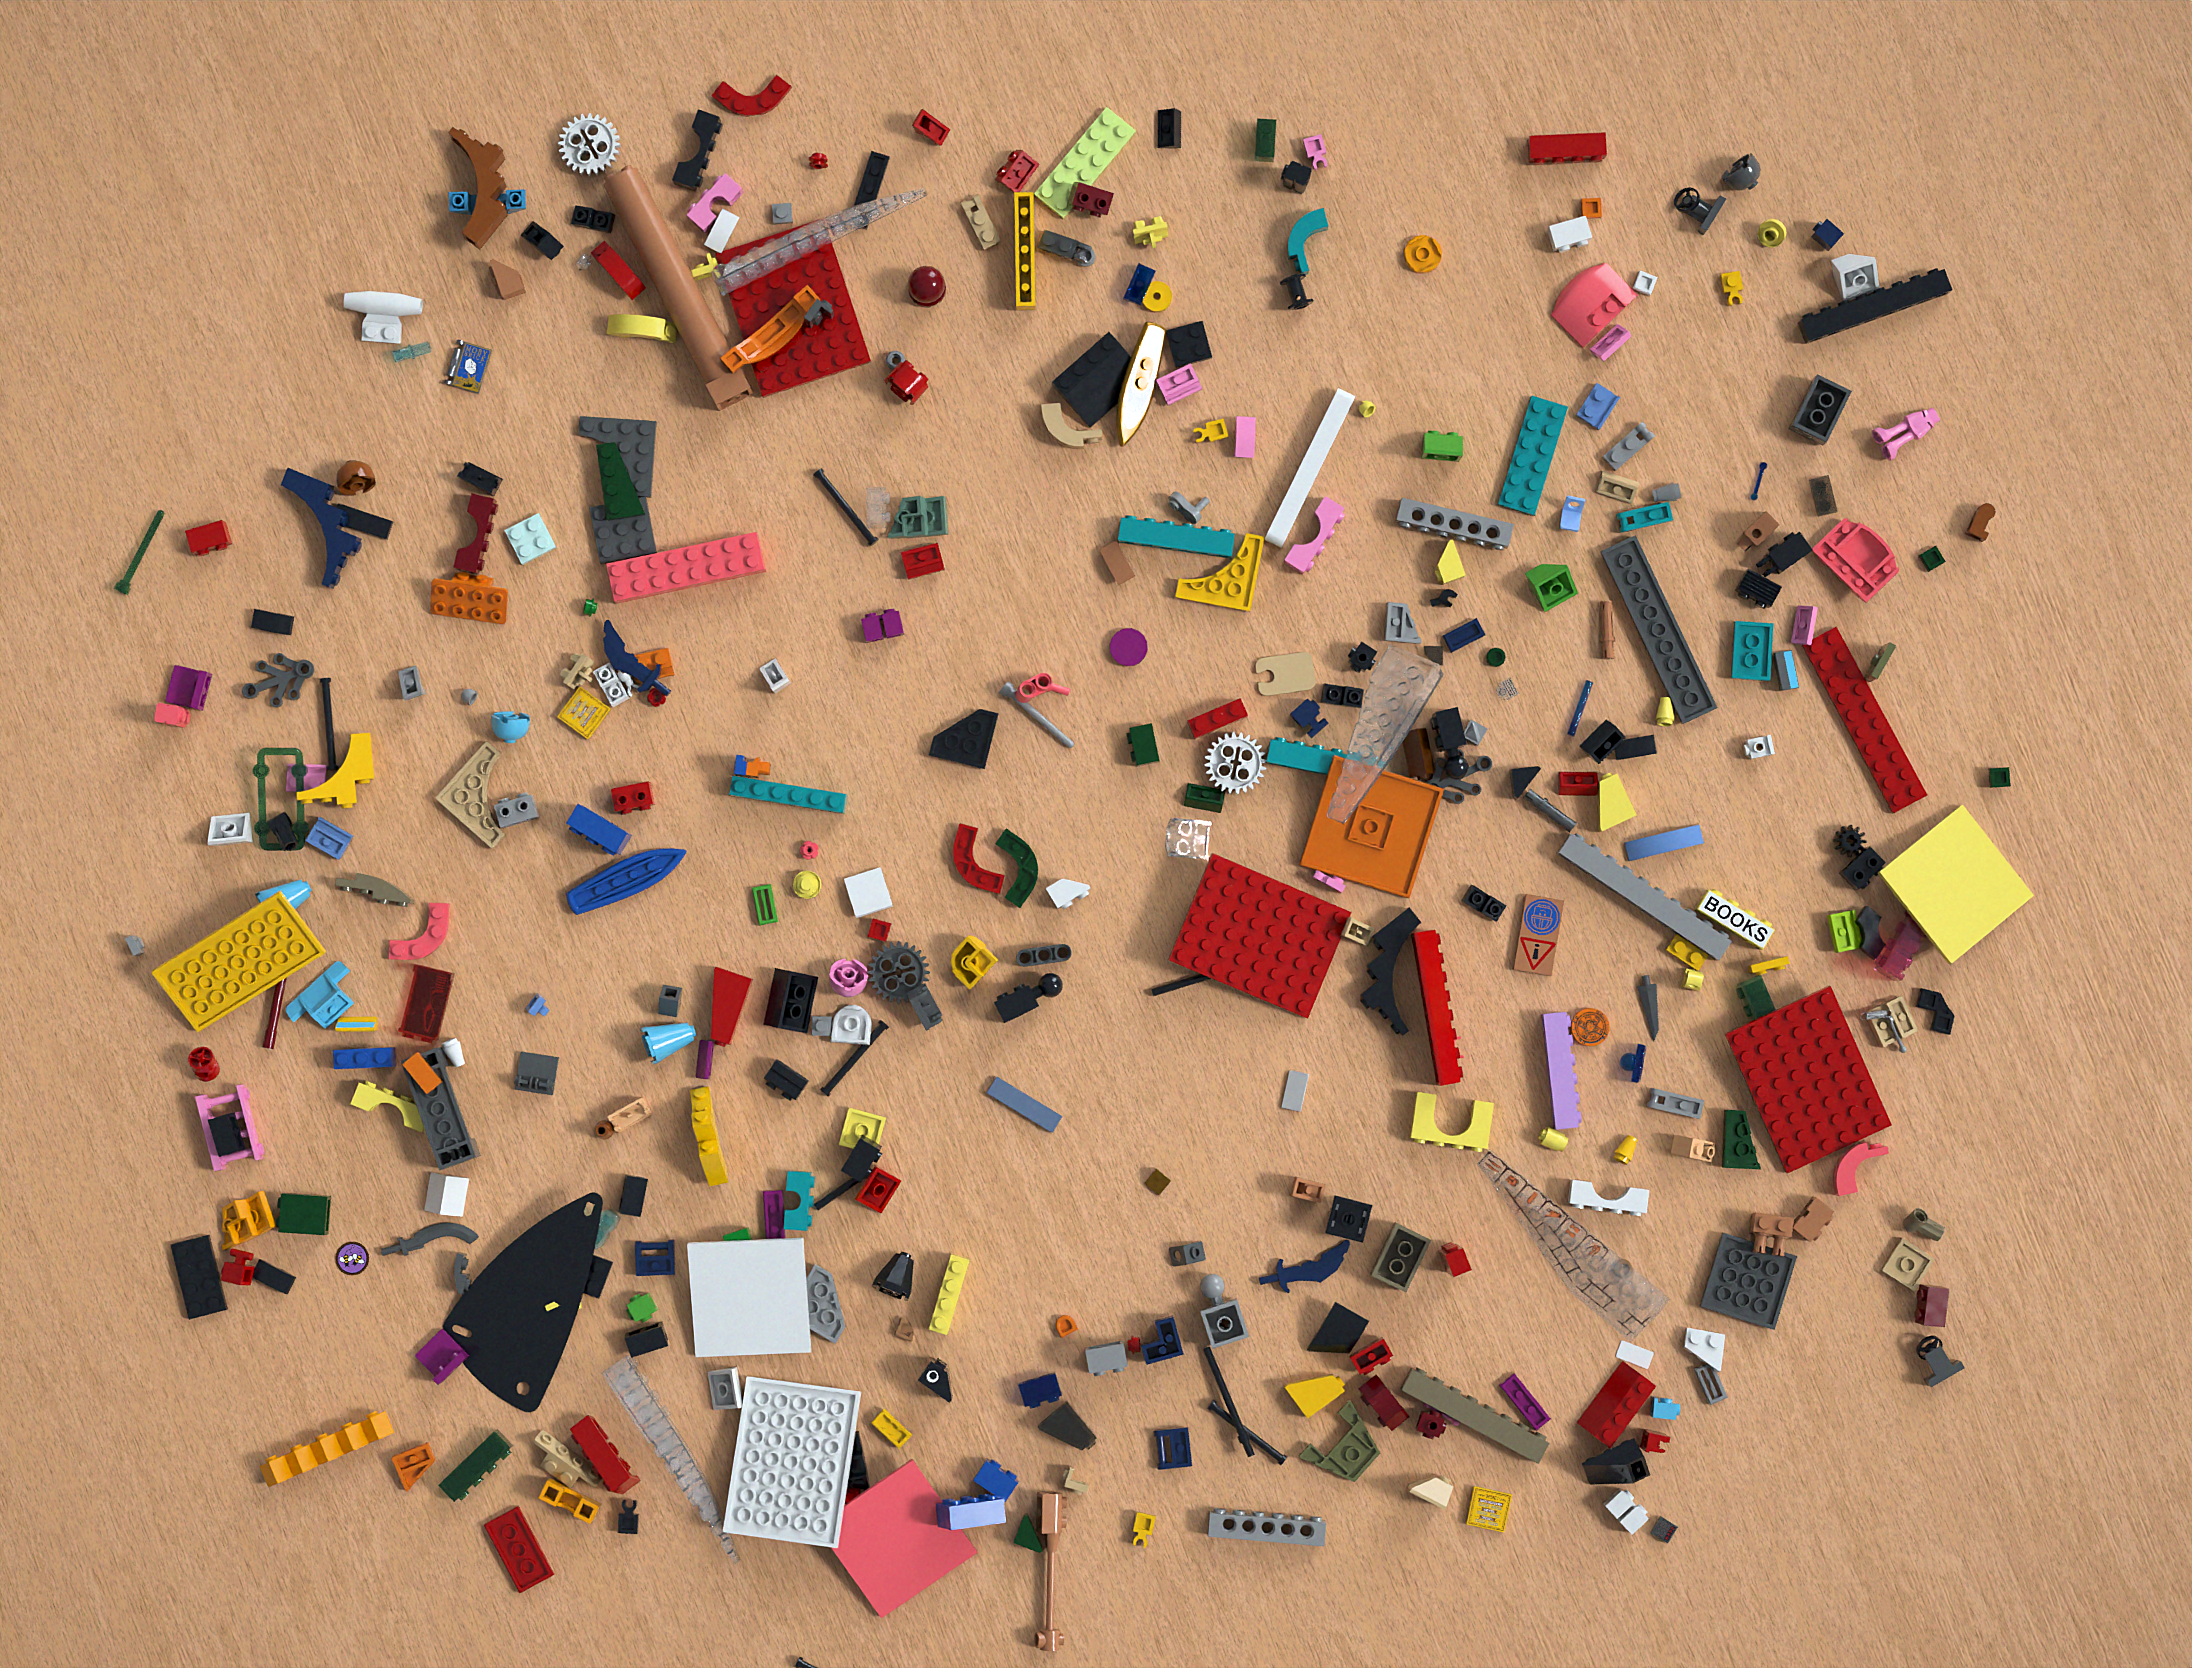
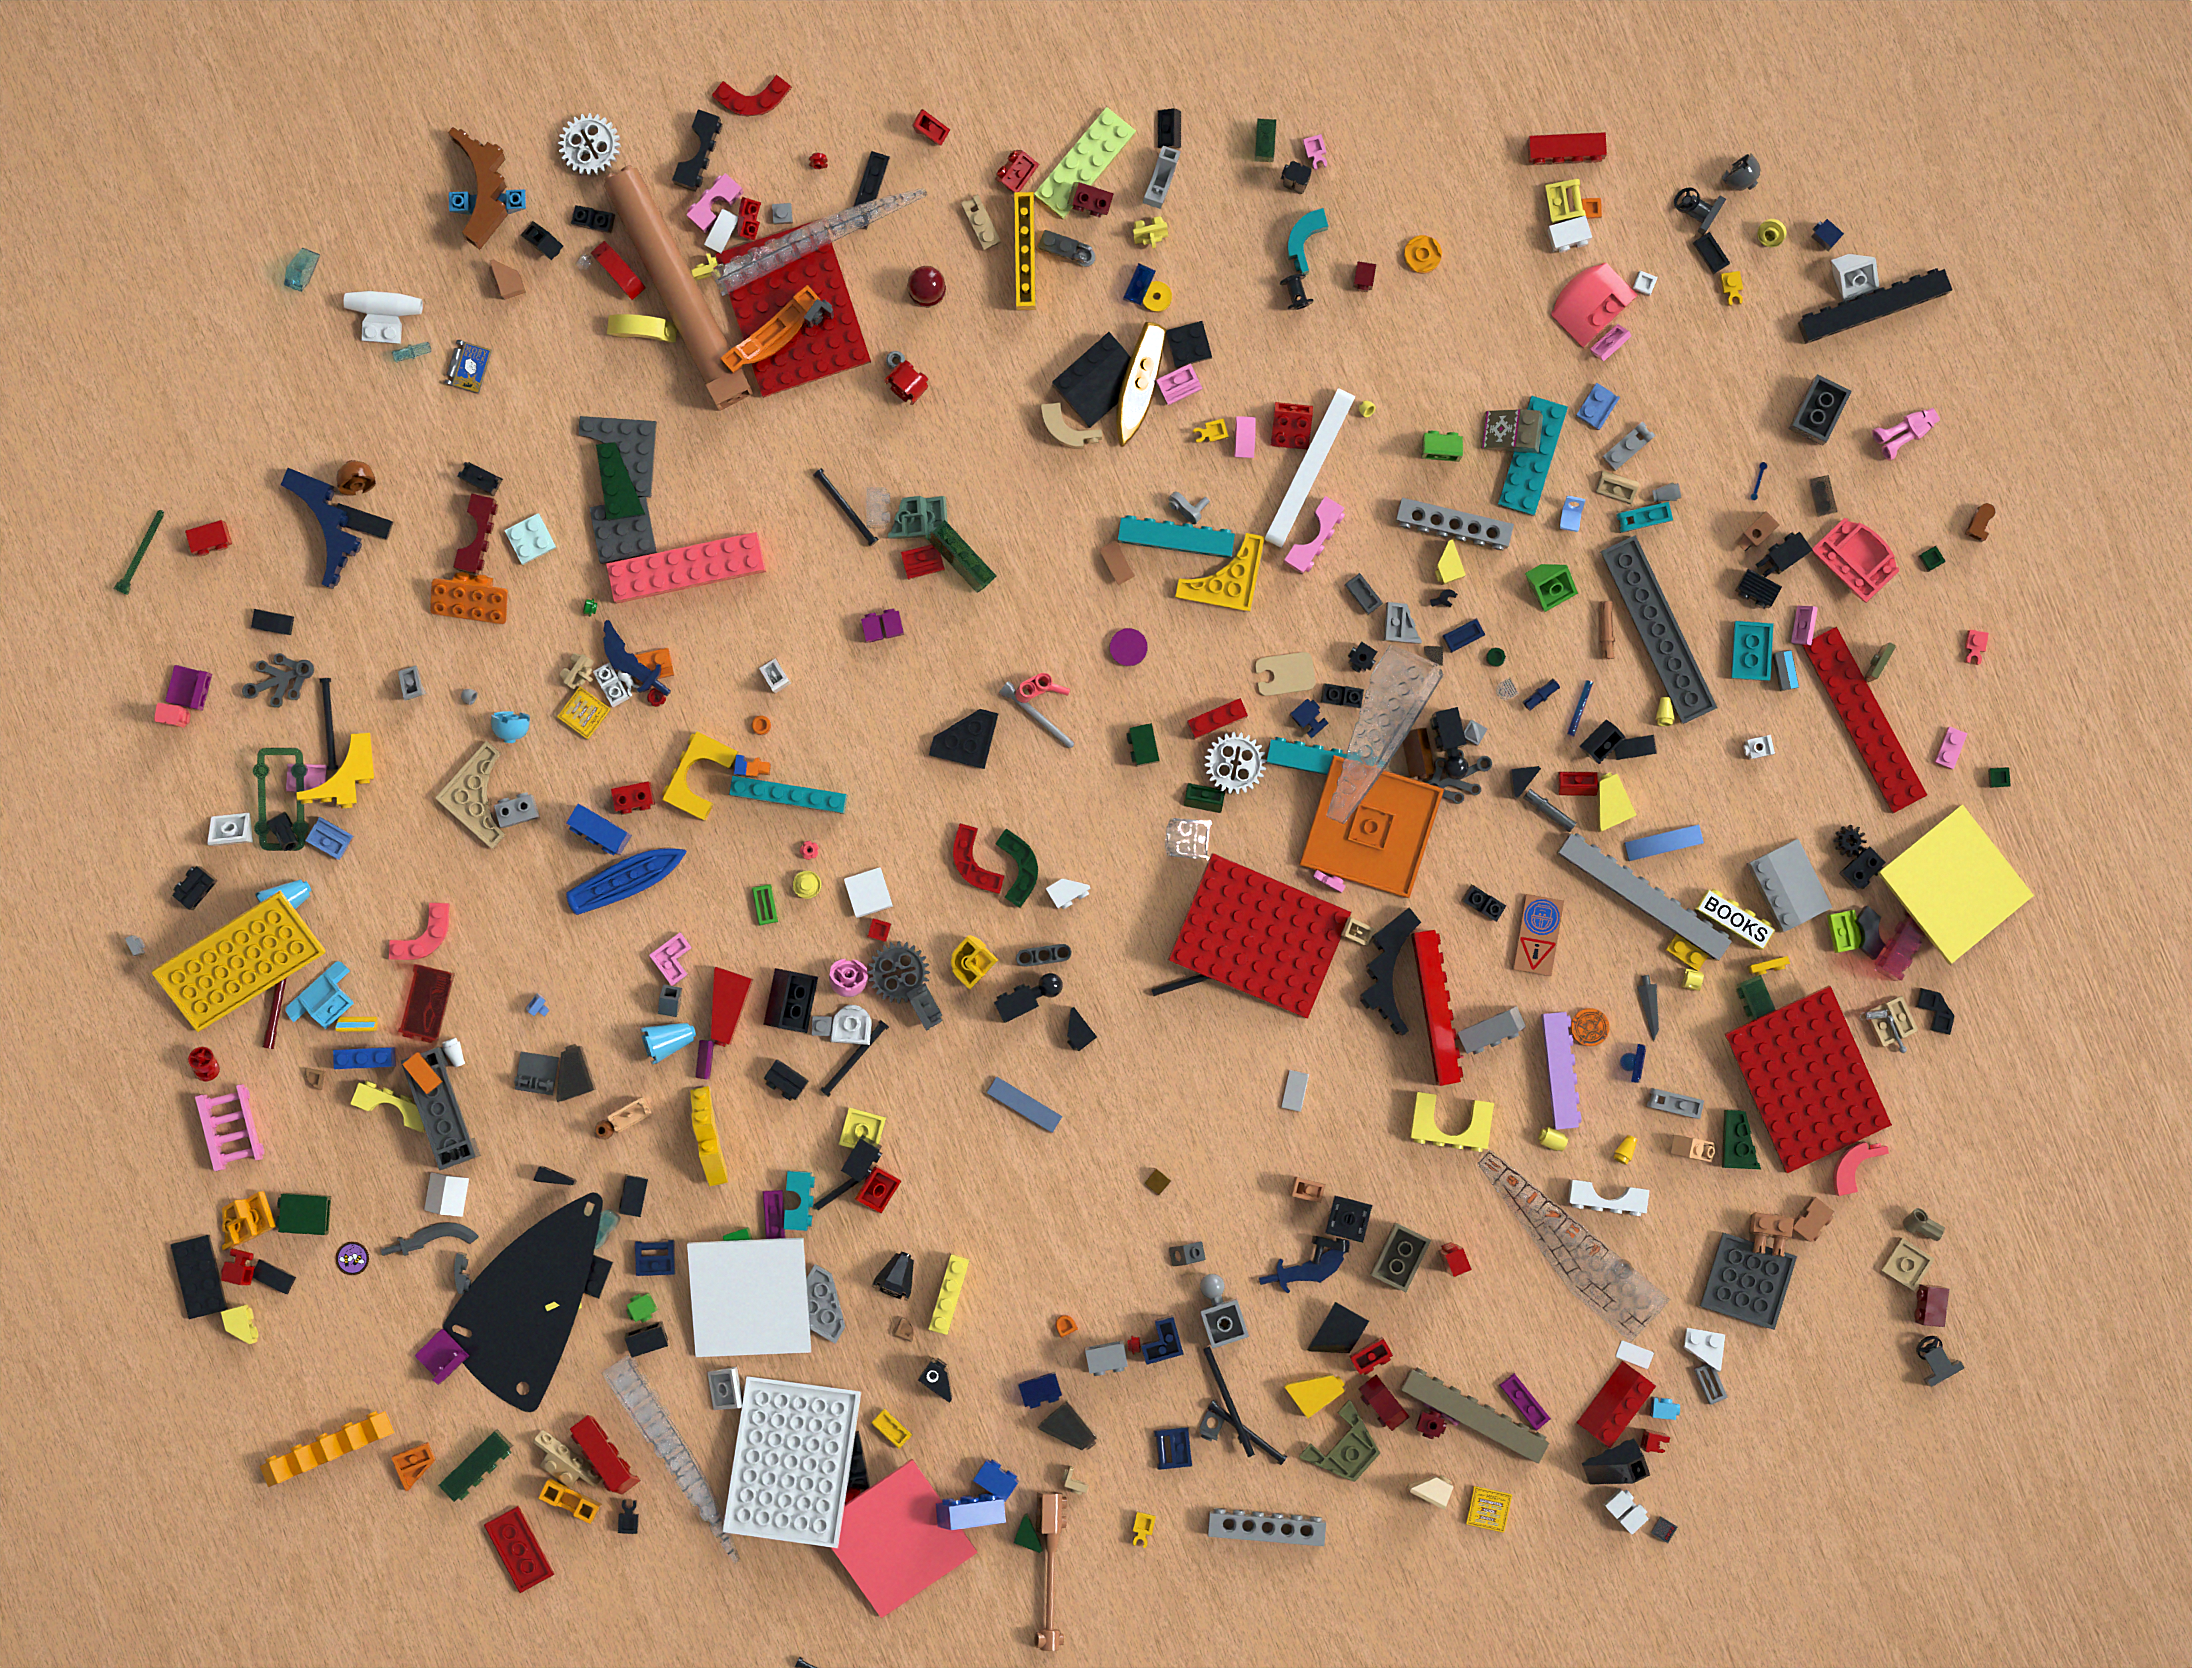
(194, 887): none -> black brick
(226, 1134): black hinge -> none
(239, 1323): none -> light yellow slope
(301, 269): none -> clear light blue slope
(315, 1077): none -> medium nougat tile
(382, 890): dark tan slope -> none
(551, 1176): none -> black slope
(574, 1074): none -> clear smoke slope
(667, 955): none -> bright pink plate
(699, 748): none -> yellow arch
(747, 224): none -> red slope
(761, 725): none -> orange tile
(961, 556): none -> clear green brick
(1078, 1031): none -> black slope
(1162, 177): none -> light grey arch
(1210, 1433): none -> dark grey bracket
(1292, 425): none -> red bracket
(1339, 1244): none -> black piece
(1363, 594): none -> dark grey plate
(1364, 276): none -> dark red brick
(1492, 1031): none -> light grey wedge
(1512, 430): none -> dark tan slope
(1541, 694): none -> dark blue pin
(1558, 201): none -> light yellow plate
(1711, 253): none -> black tile
(1789, 885): none -> light grey slope
(1950, 748): none -> bright pink plate
(1976, 643): none -> coral plate

